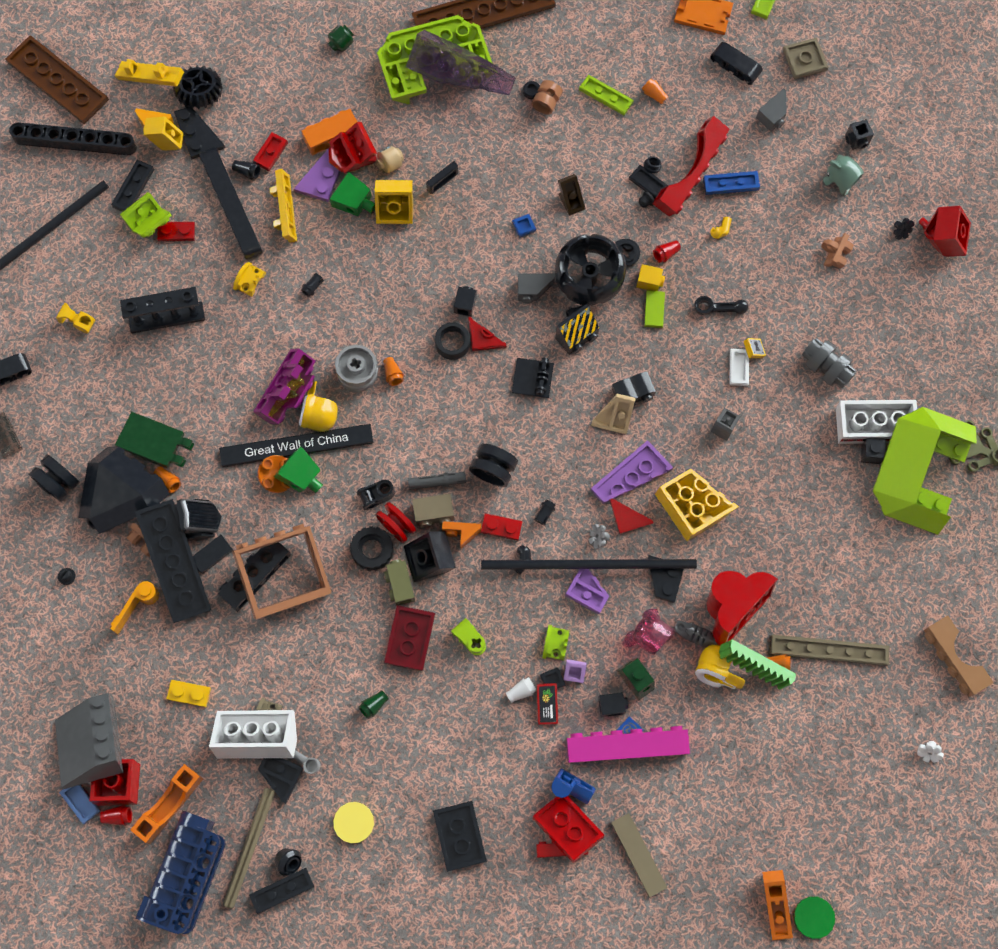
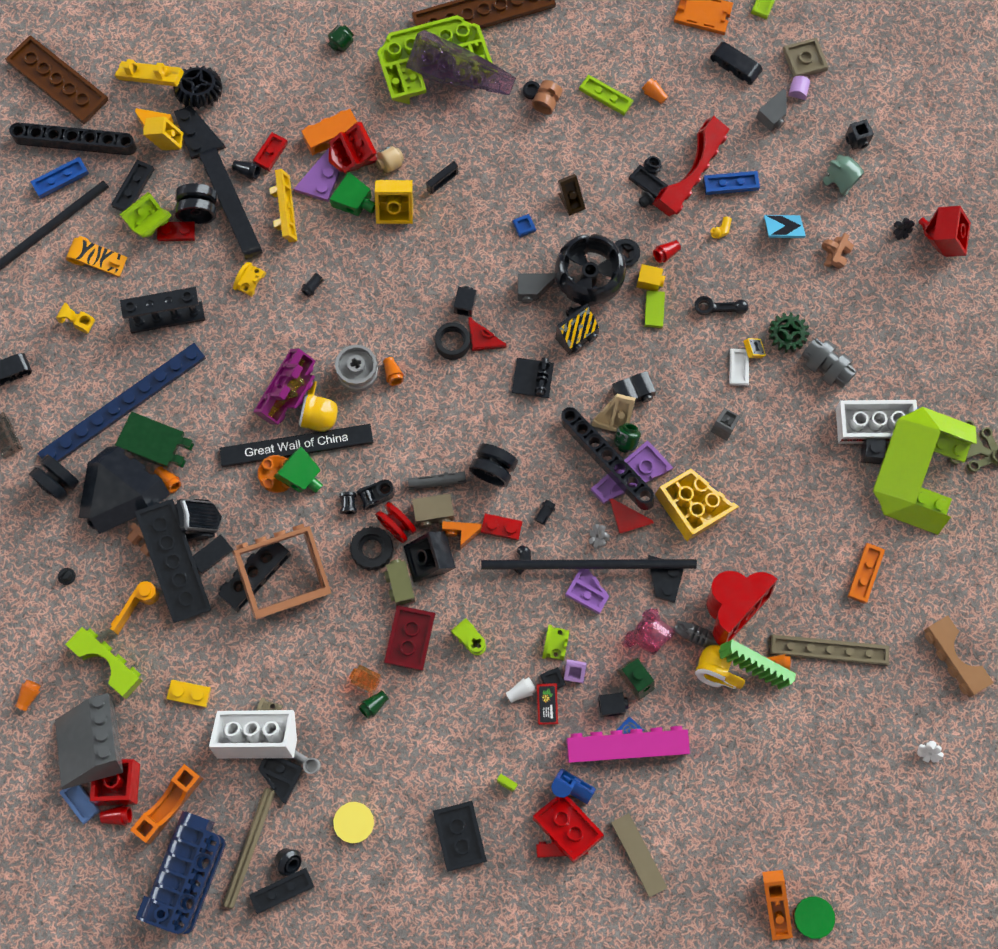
(28, 692): none -> orange cone
(59, 177): none -> blue plate
(88, 253): none -> light orange door
(122, 678): none -> lime arch
(123, 404): none -> dark blue plate
(195, 203): none -> black wheel
(345, 498): none -> black bush
(365, 679): none -> clear orange brick
(507, 783): none -> lime tile
(609, 466): none -> black beam
(627, 437): none -> dark green head
(784, 226): none -> medium azure piece
(795, 328): none -> dark green gear
(799, 87): none -> lavender brick
(866, 573): none -> orange plate

